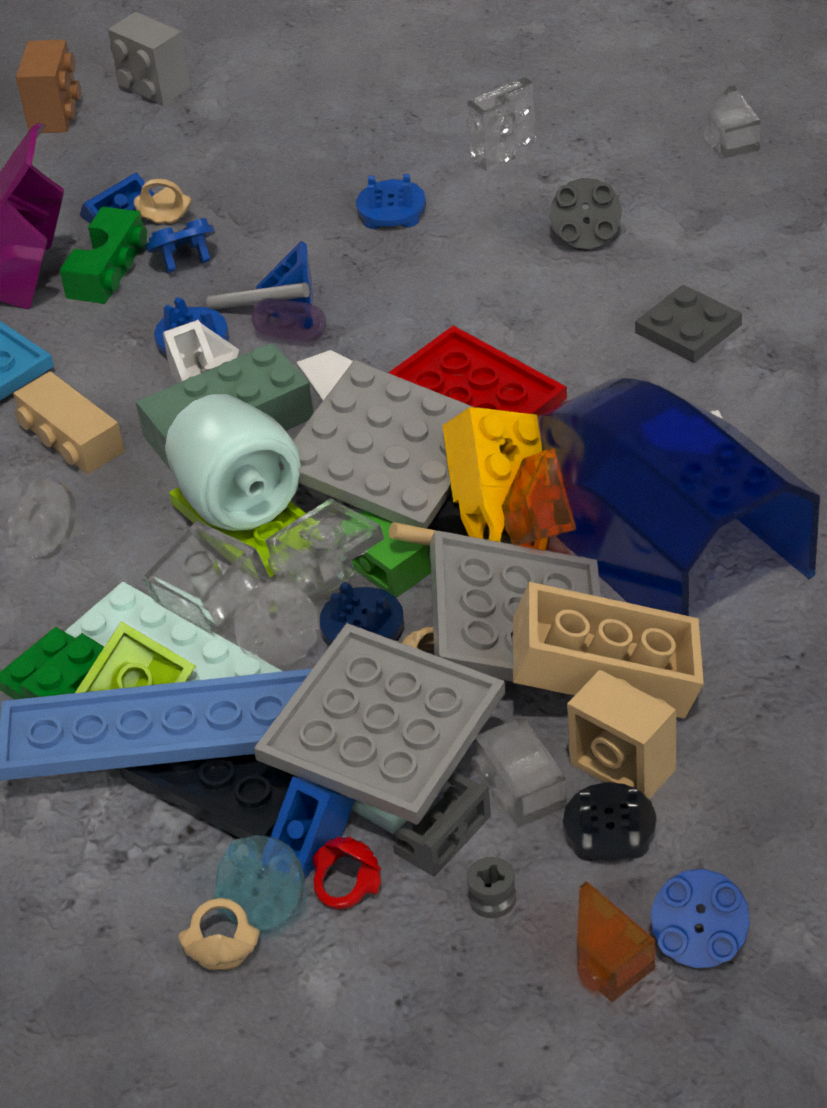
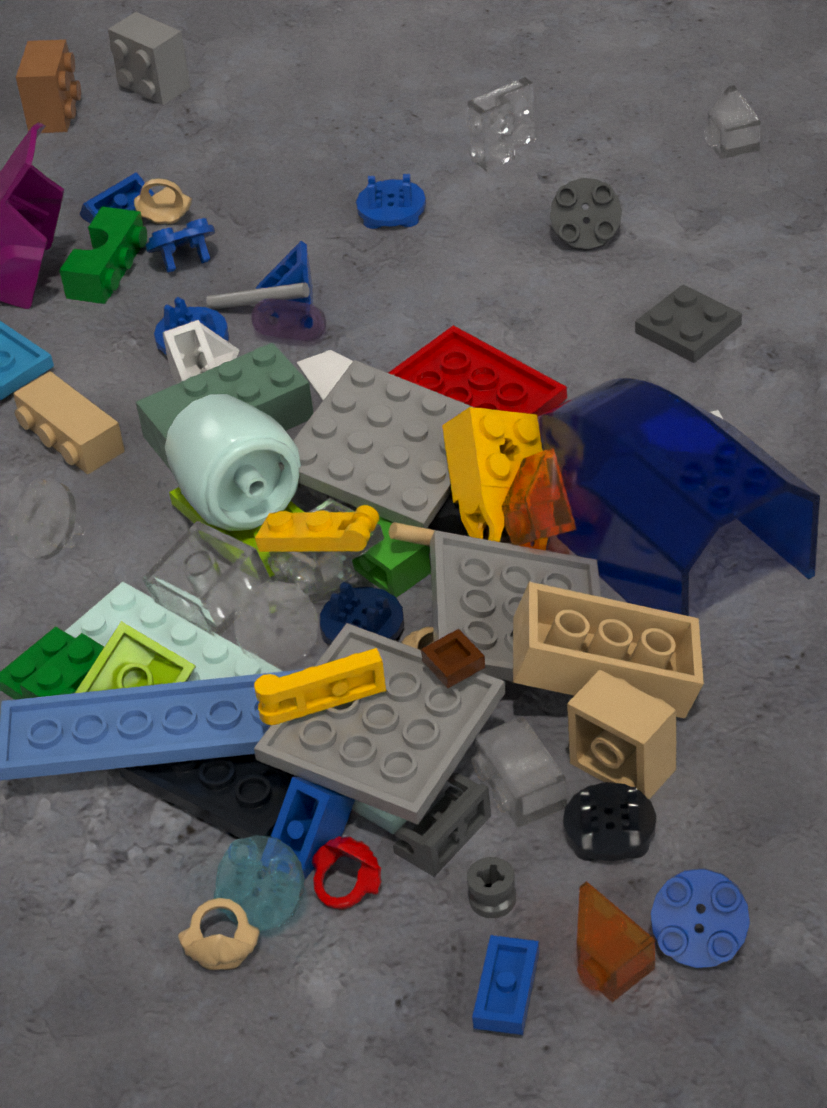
(317, 530): none -> yellow plate
(319, 687): none -> yellow plate
(453, 658): none -> reddish brown plate
(506, 985): none -> blue plate

